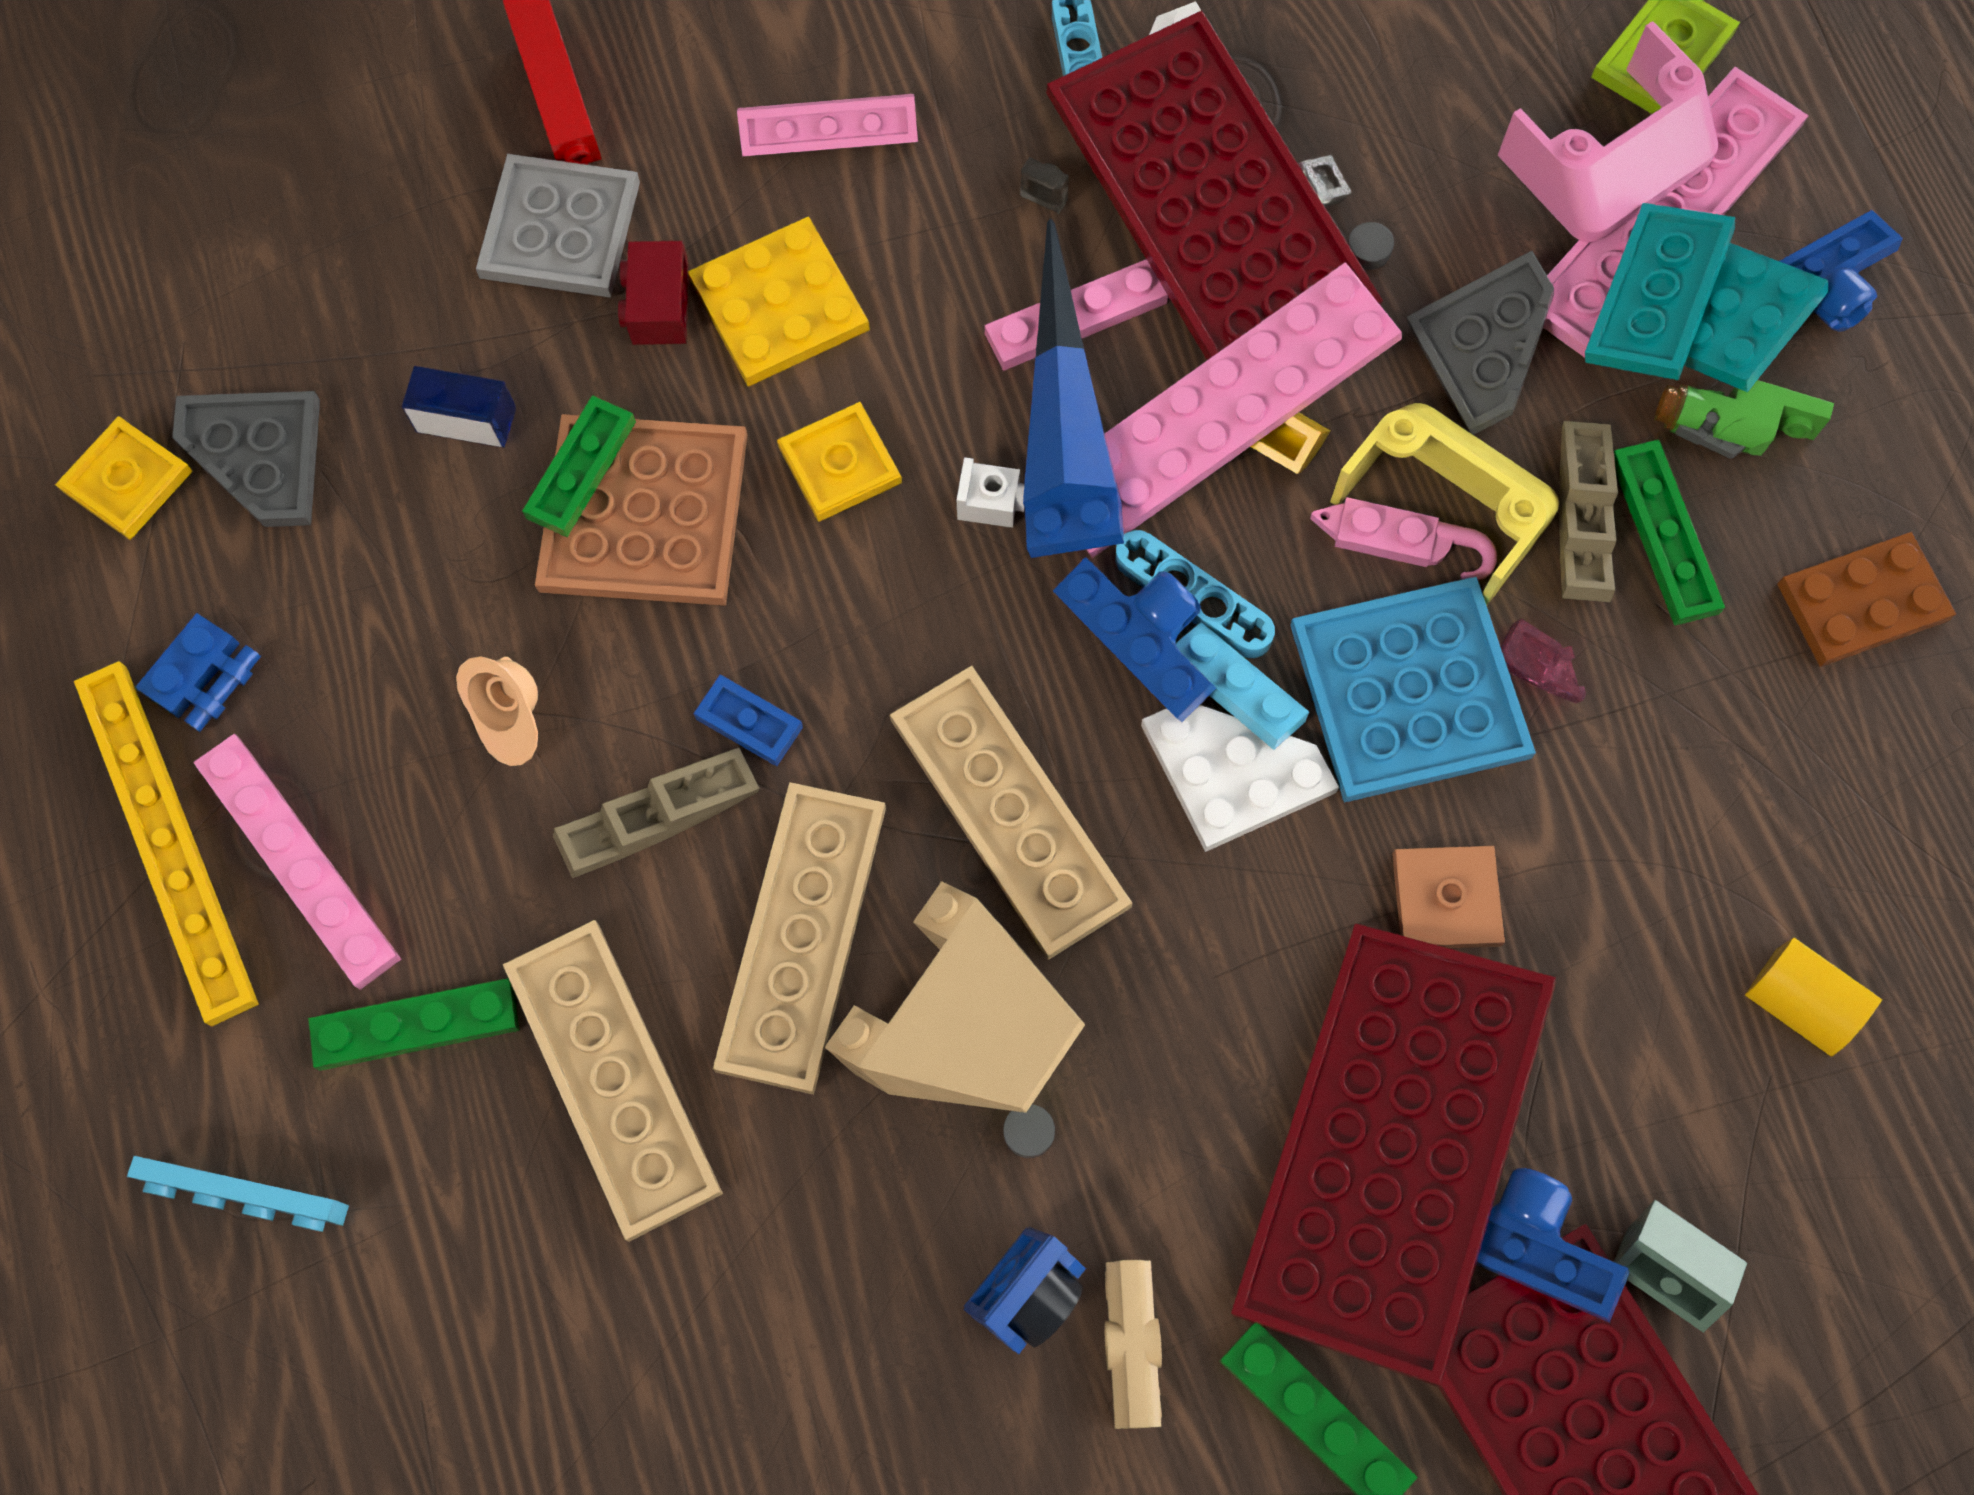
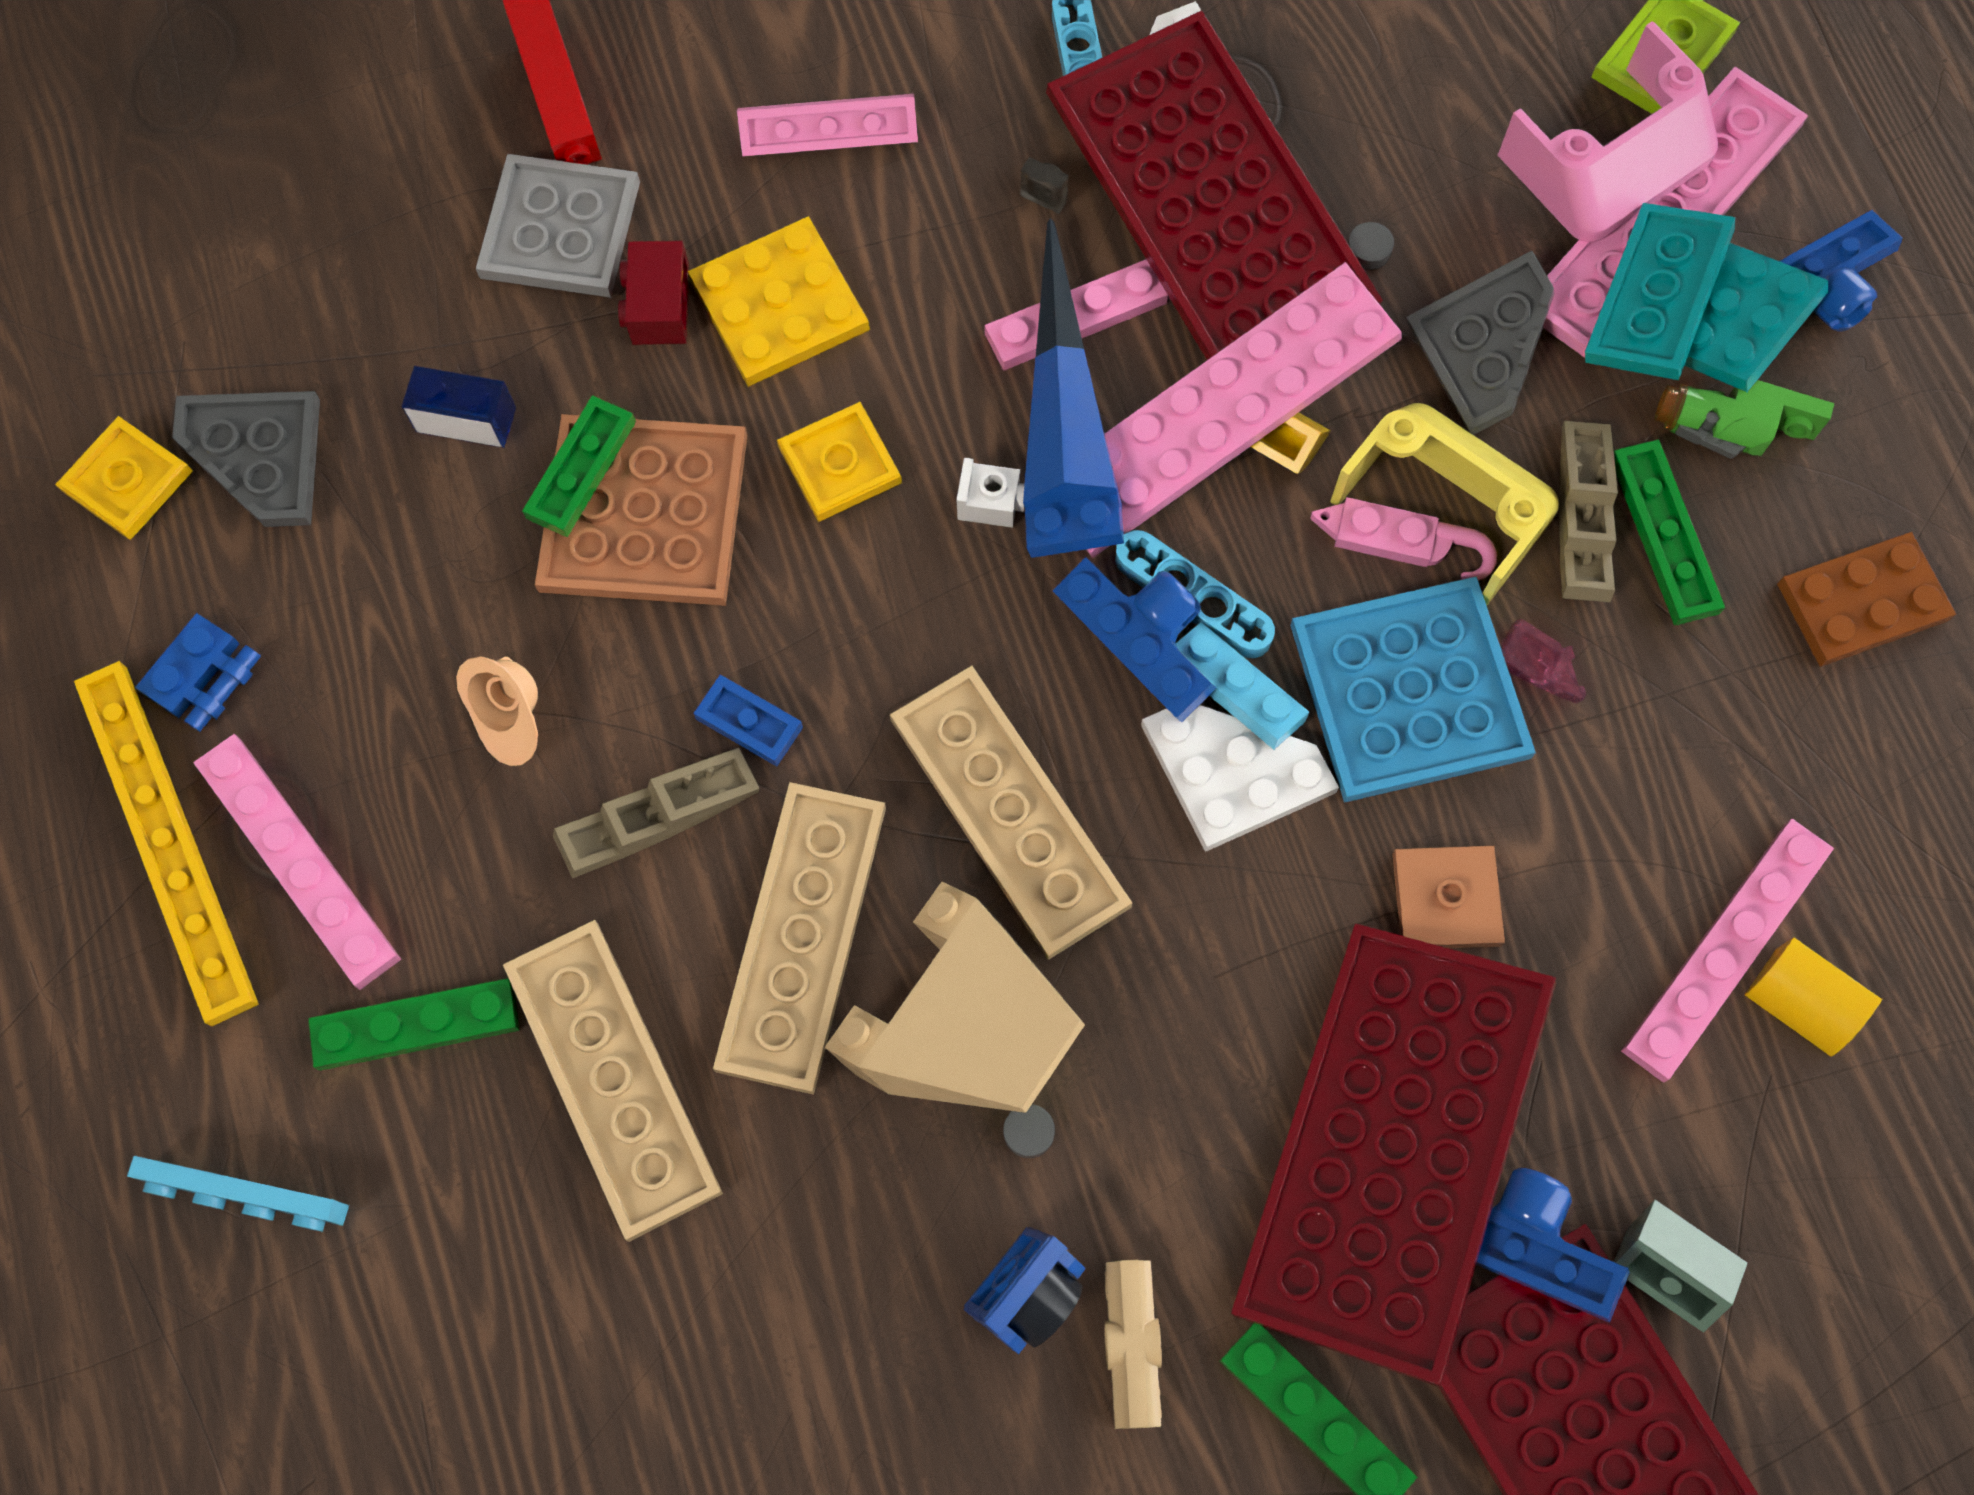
(1326, 180): clear smoke plate -> none
(1727, 950): none -> bright pink plate

